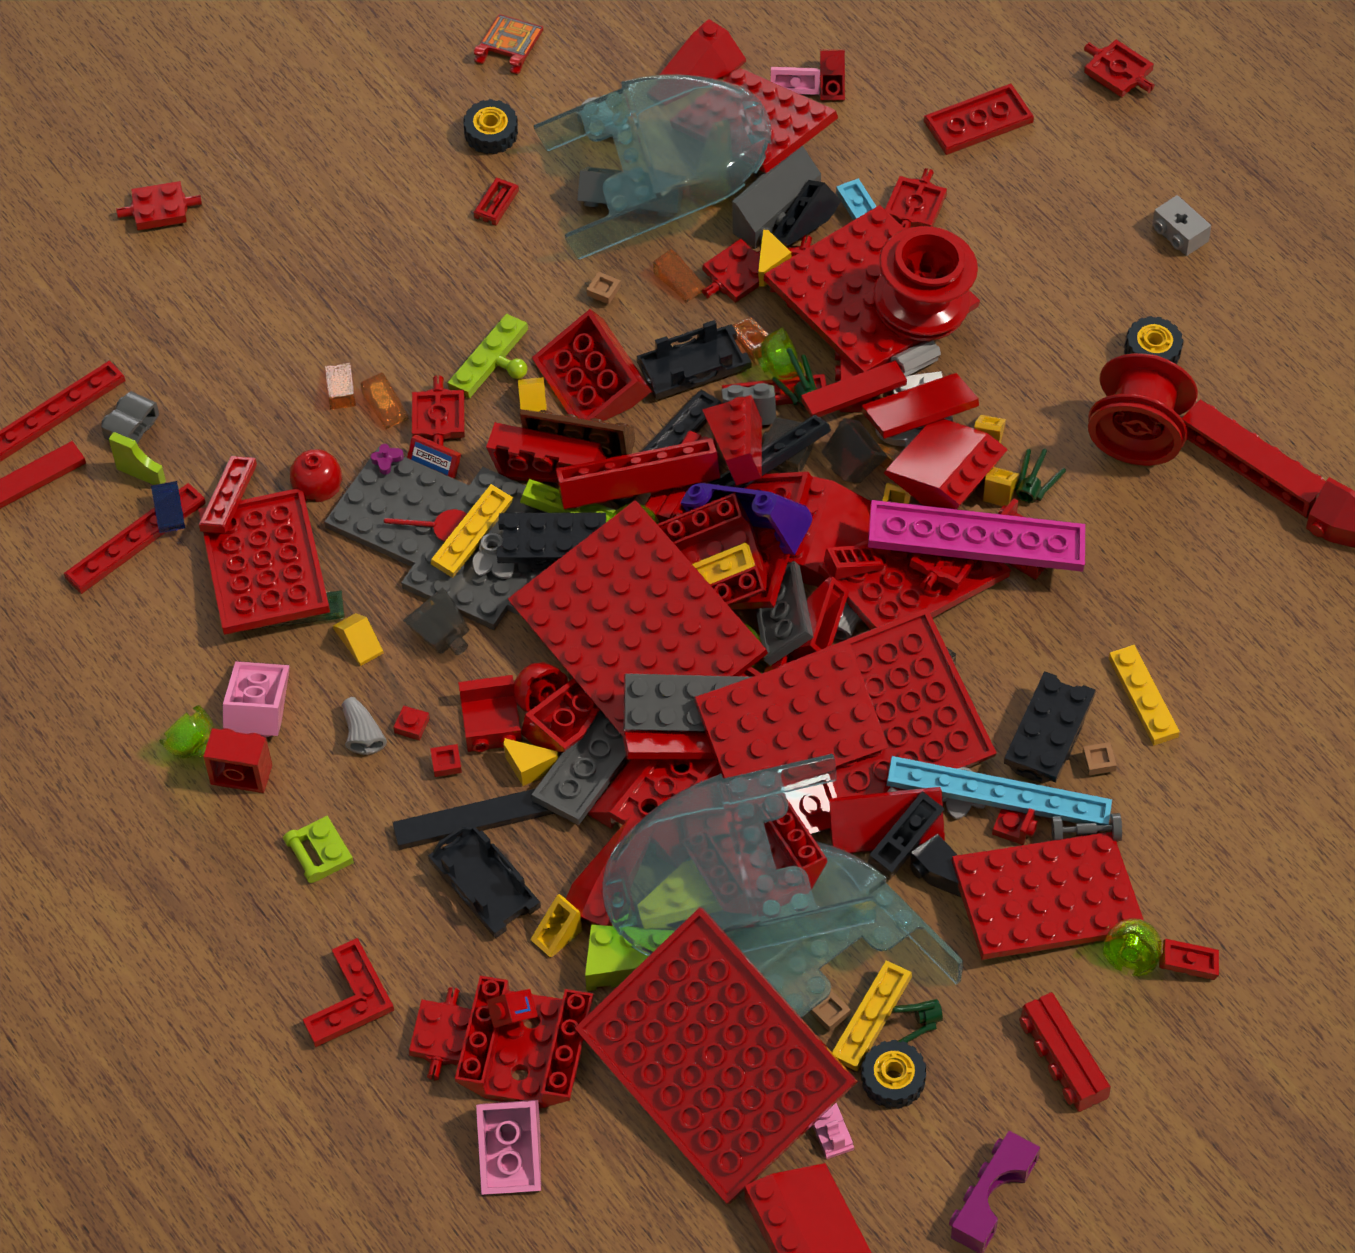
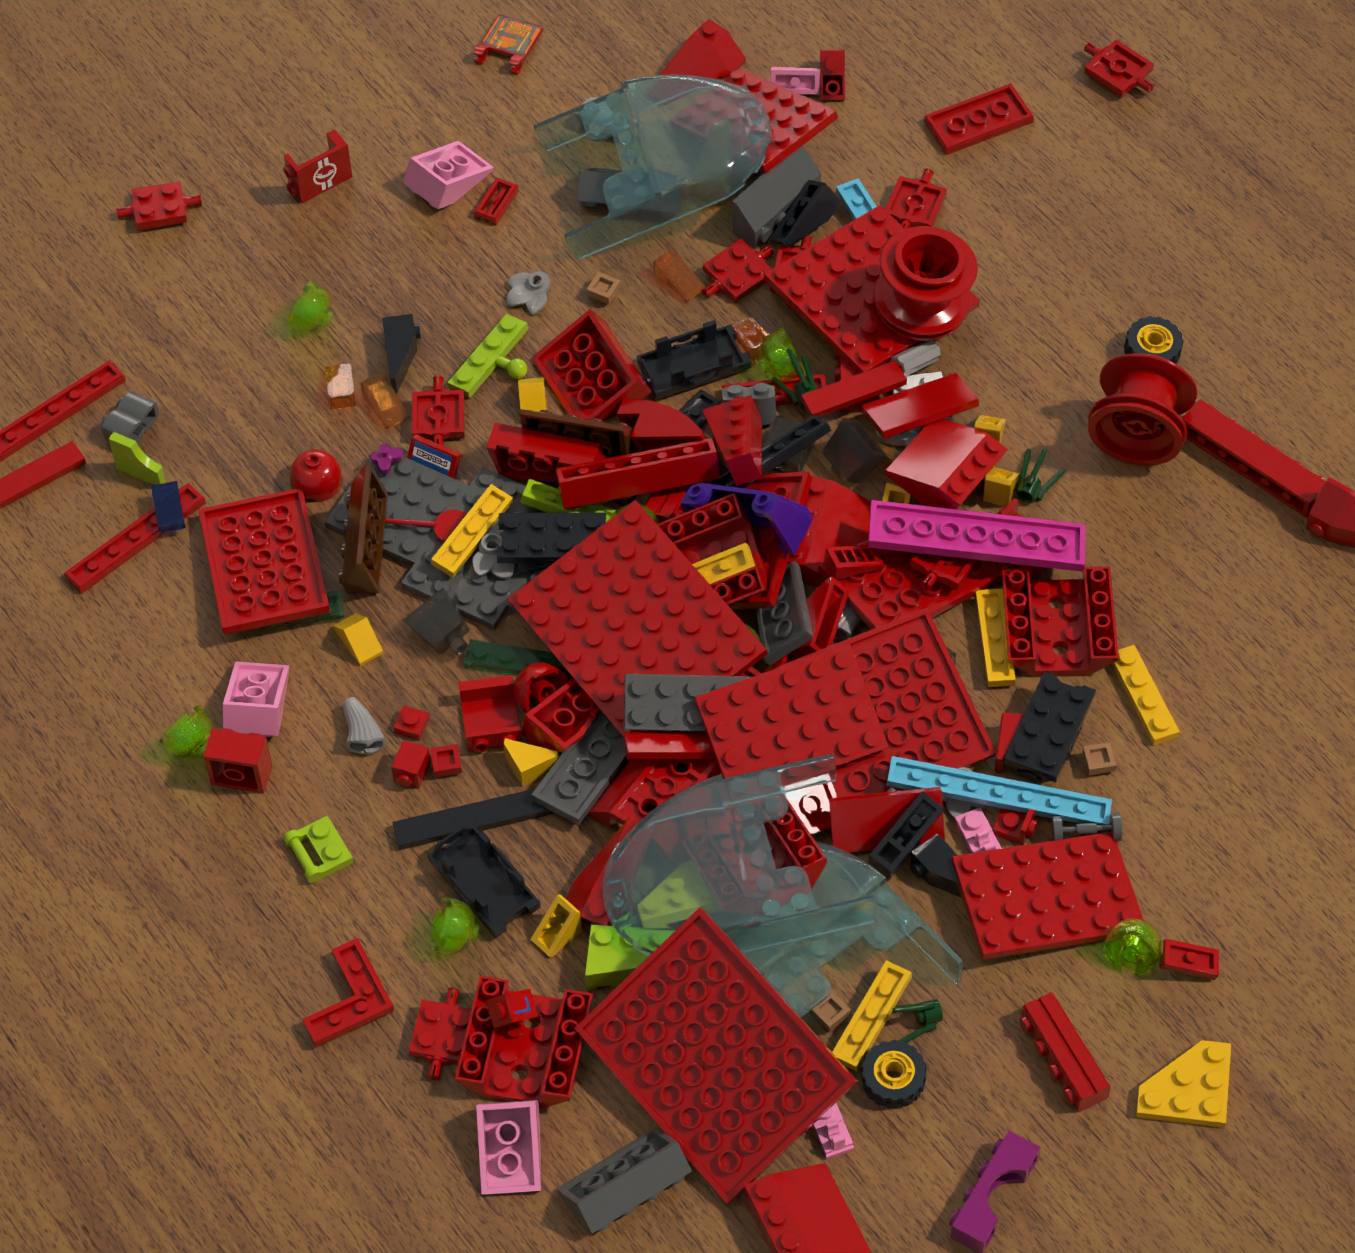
(227, 494): red tile -> none
(311, 309): none -> clear neon green cylinder
(320, 172): none -> red panel
(364, 533): none -> reddish brown slope
(401, 346): none -> black slope
(411, 764): none -> red brick
(445, 173): none -> bright pink slope
(453, 927): none -> clear neon green cylinder
(490, 126): black wheel -> none
(506, 658): none -> clear green plate
(526, 292): none -> light grey plate
(625, 1180): none -> dark grey slope
(657, 424): none -> red slope
(772, 254): yellow slope -> none
(976, 831): none -> bright pink plate
(993, 637): none -> yellow plate
(1008, 728): none -> red slope
(1081, 626): none -> red slope
(1181, 225): light grey brick -> none
(1190, 1088): none -> yellow plate

